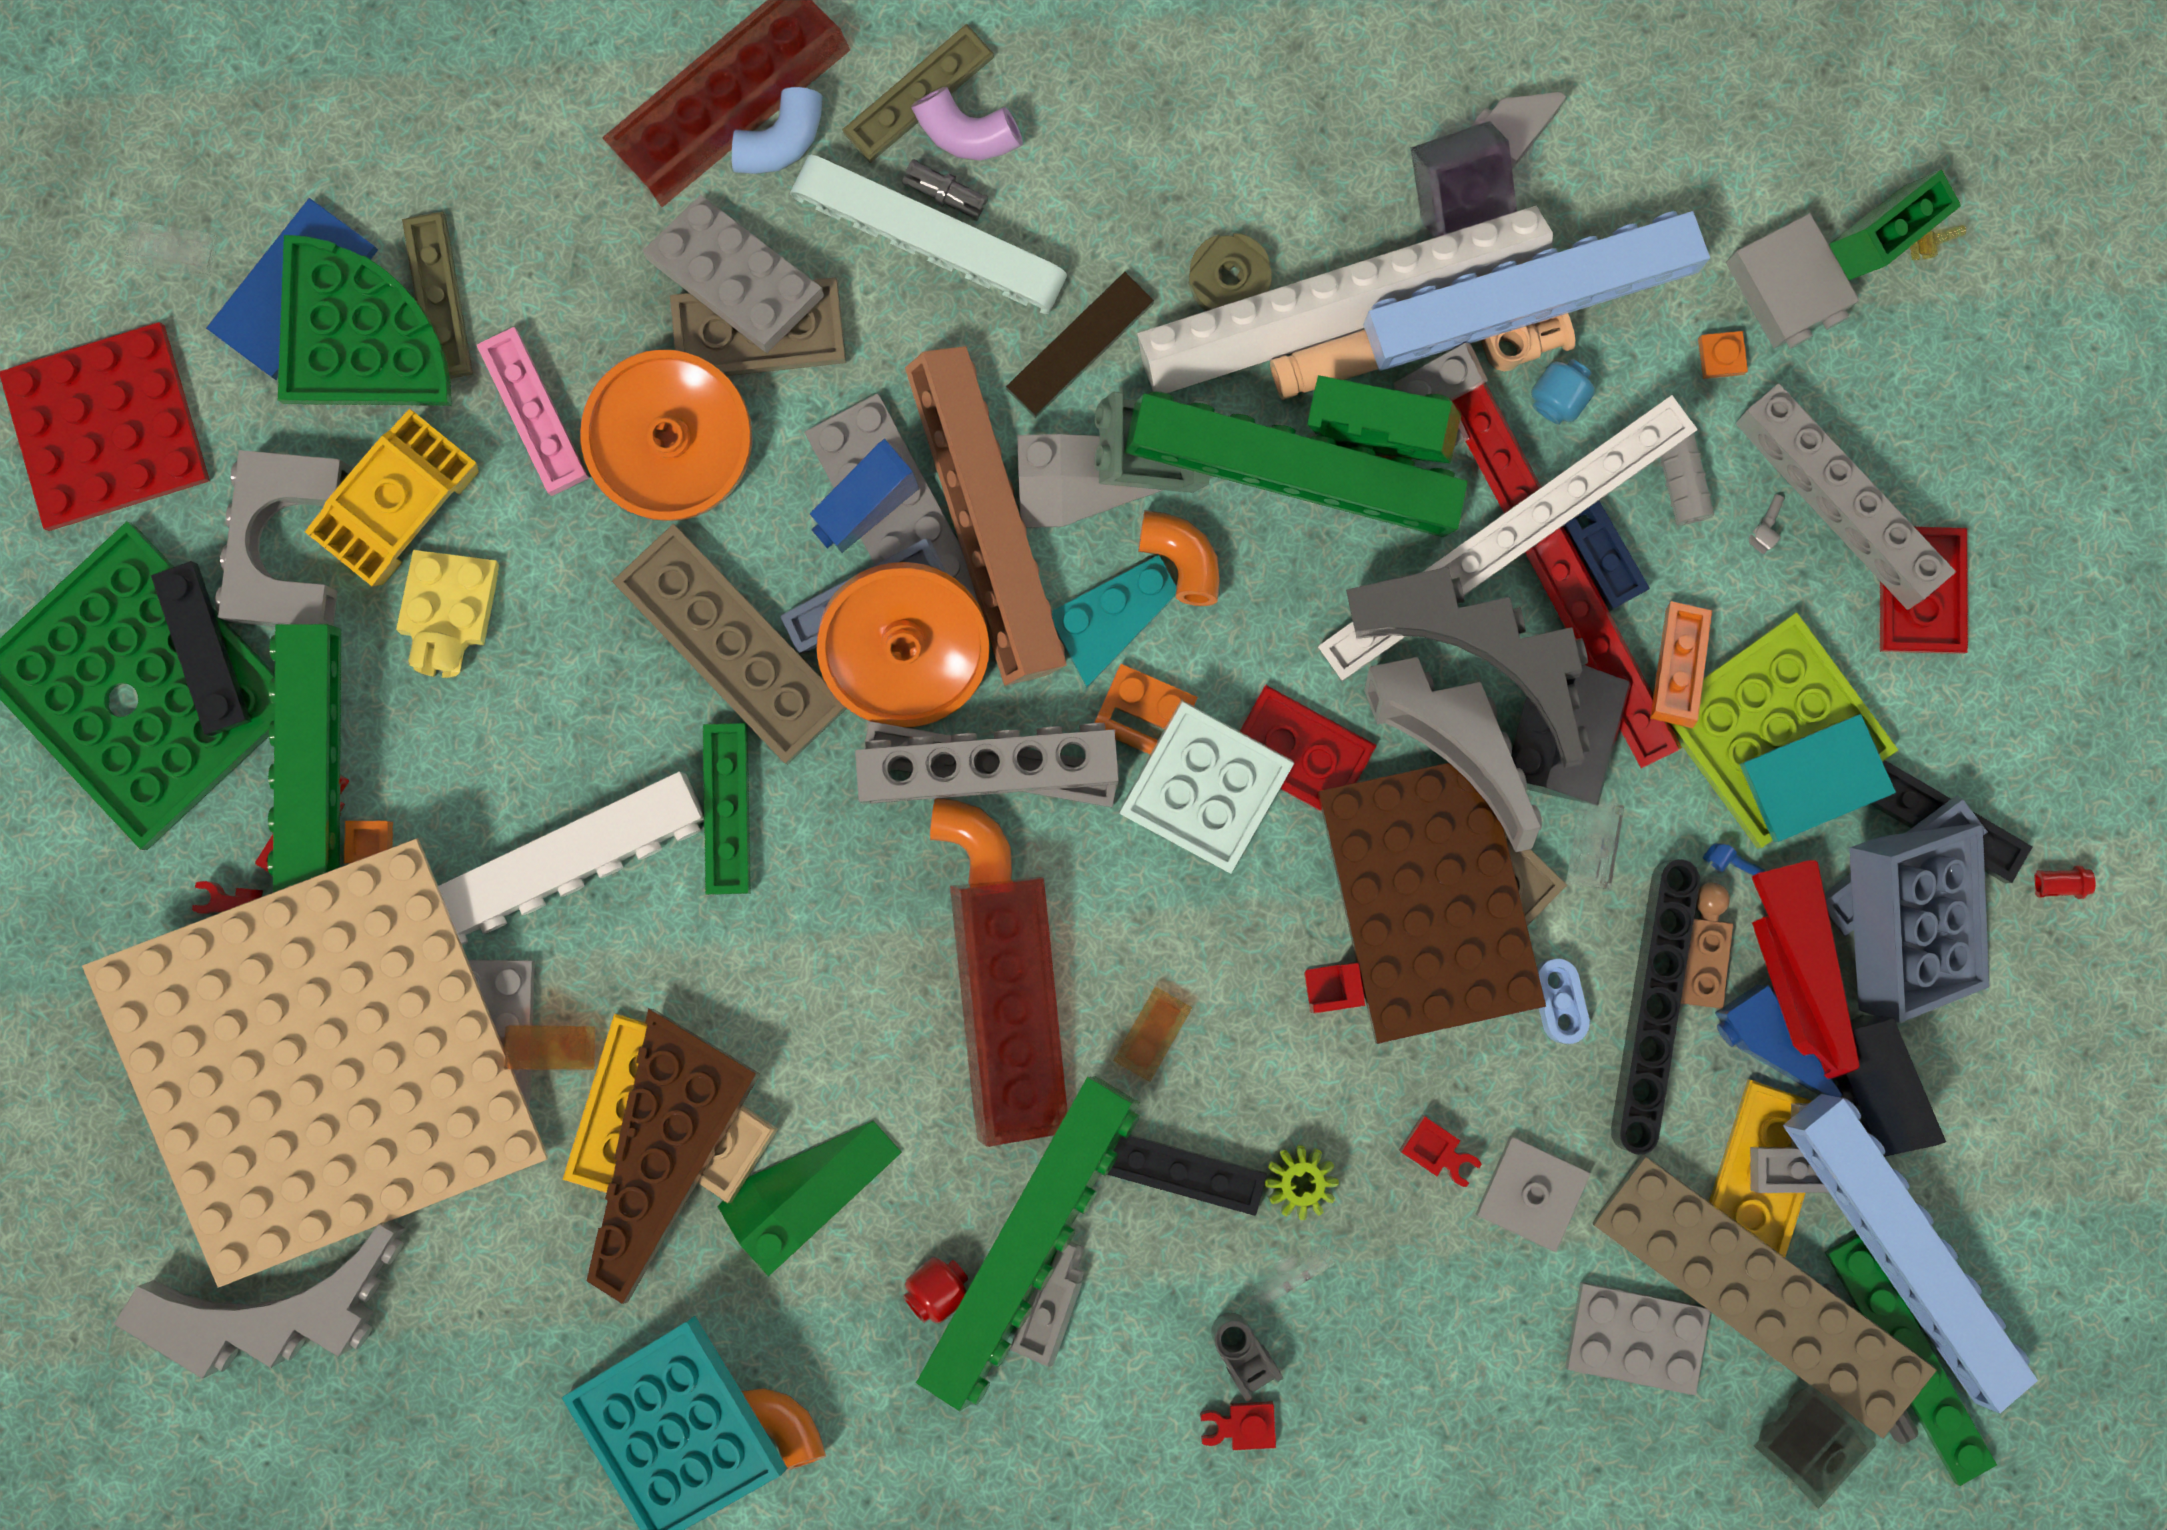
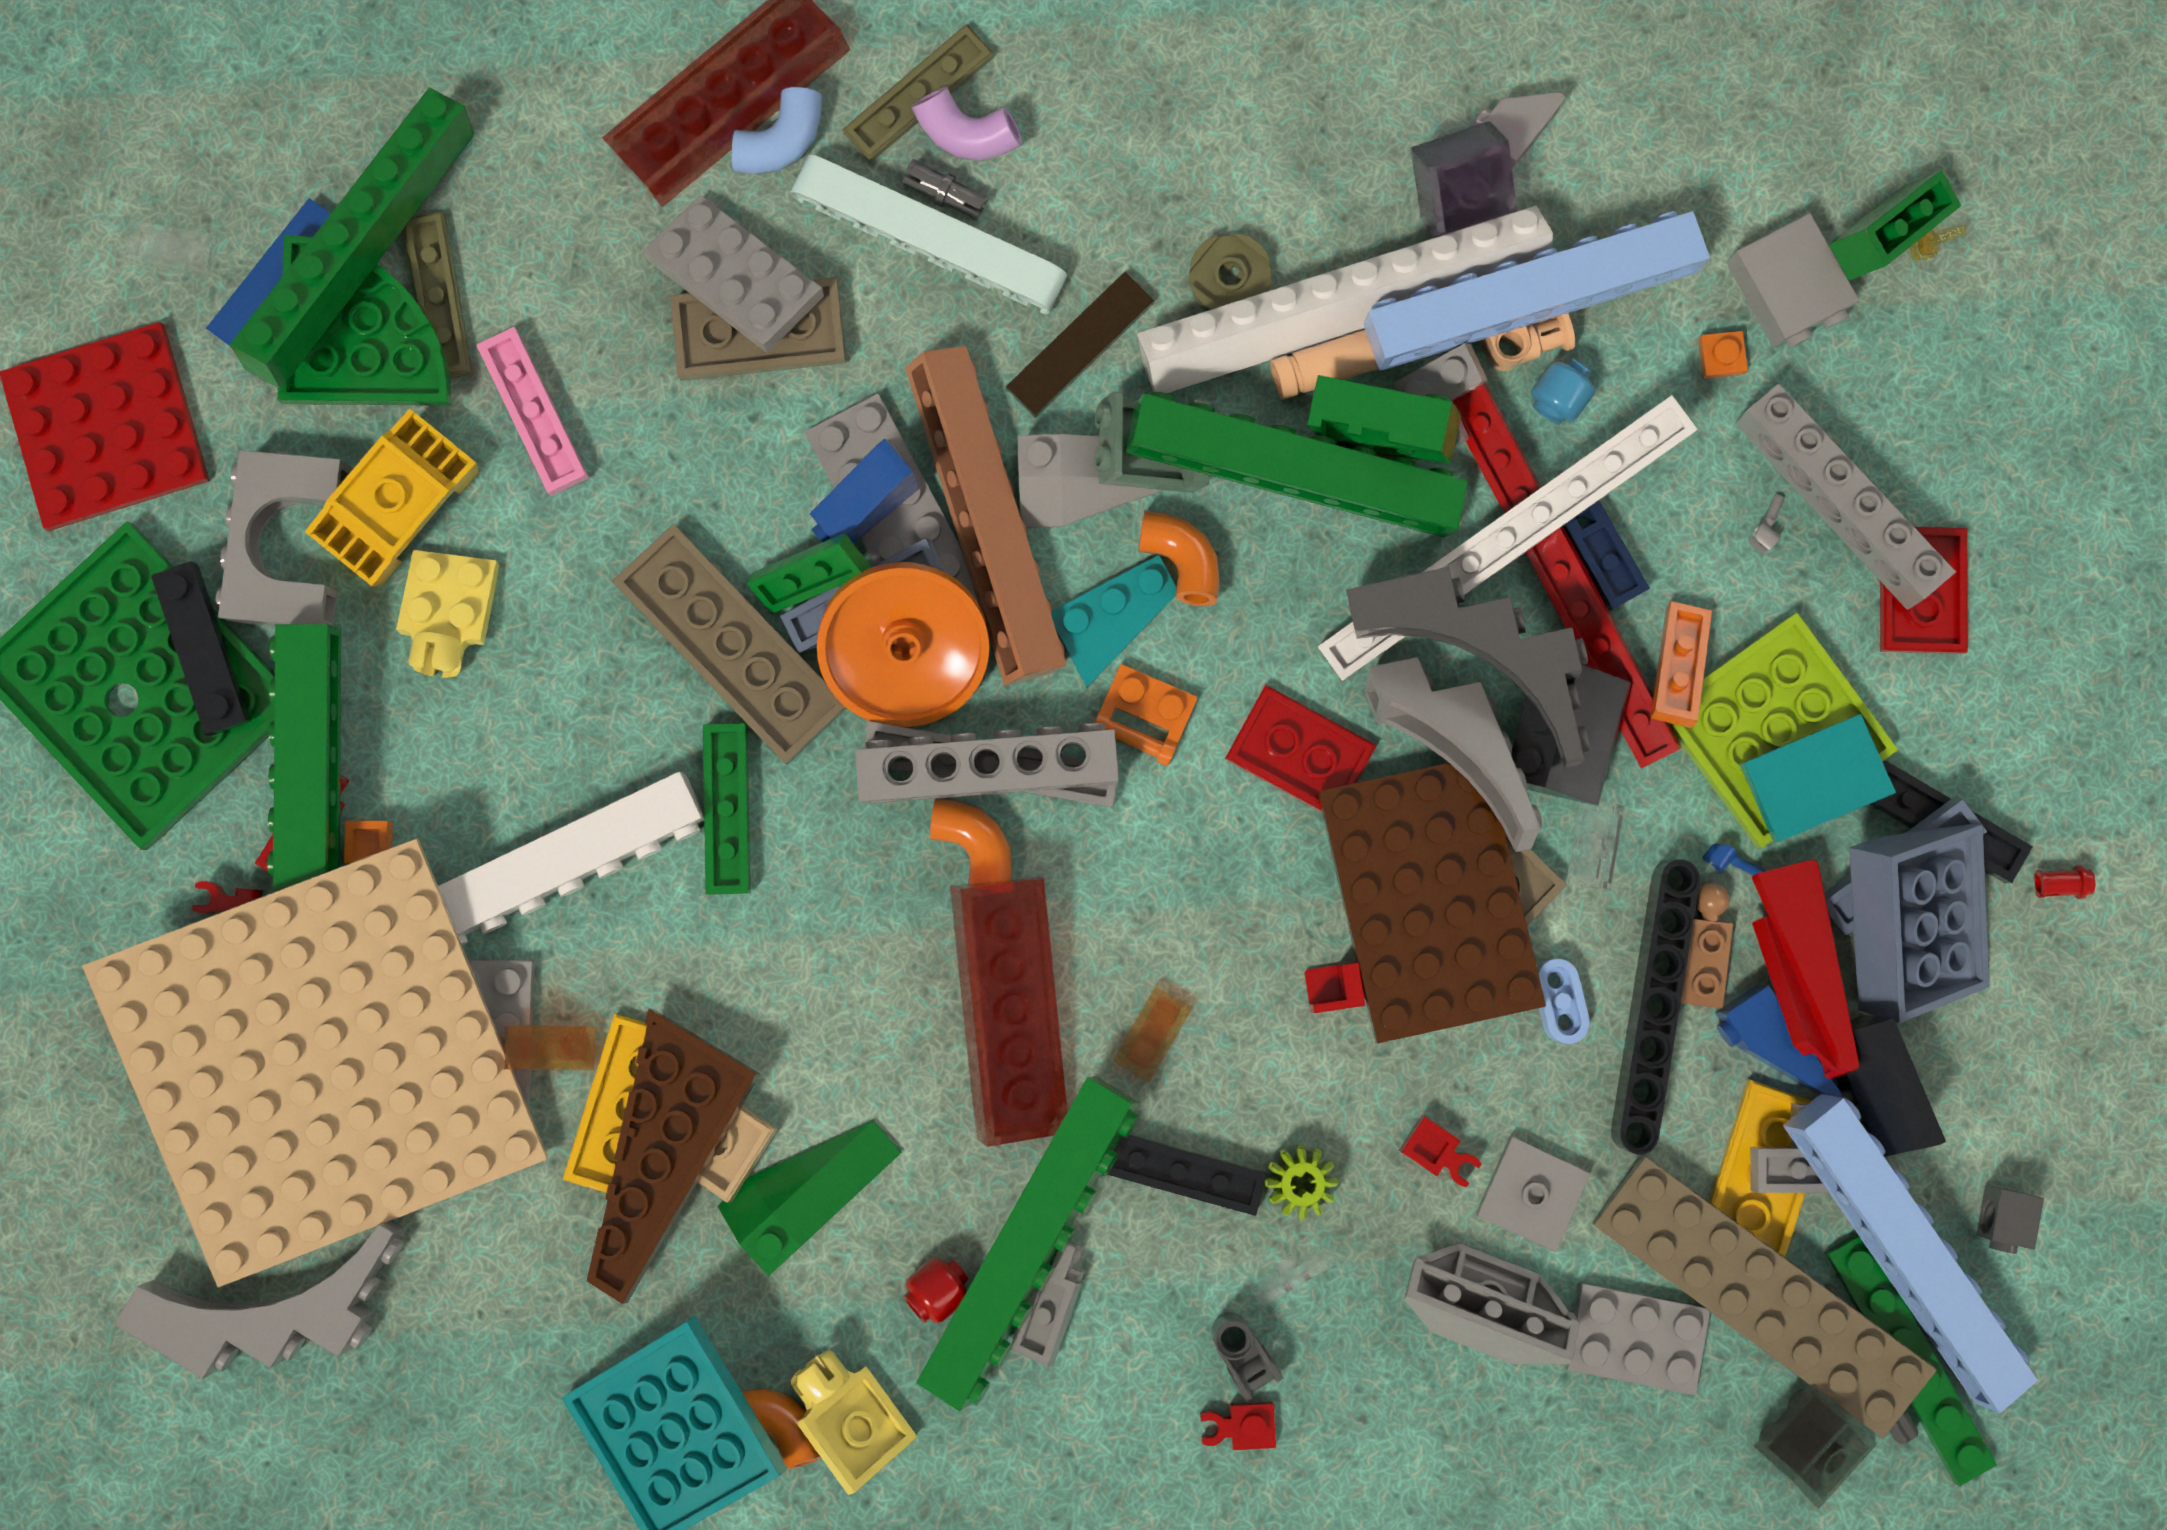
(353, 239): none -> green brick
(666, 435): orange dish -> none
(807, 573): none -> green plate
(849, 1420): none -> light yellow plate
(1206, 786): light aqua plate -> none
(1491, 1306): none -> light grey wedge
(1687, 483): light grey axle -> none
(2009, 1219): none -> dark grey brick

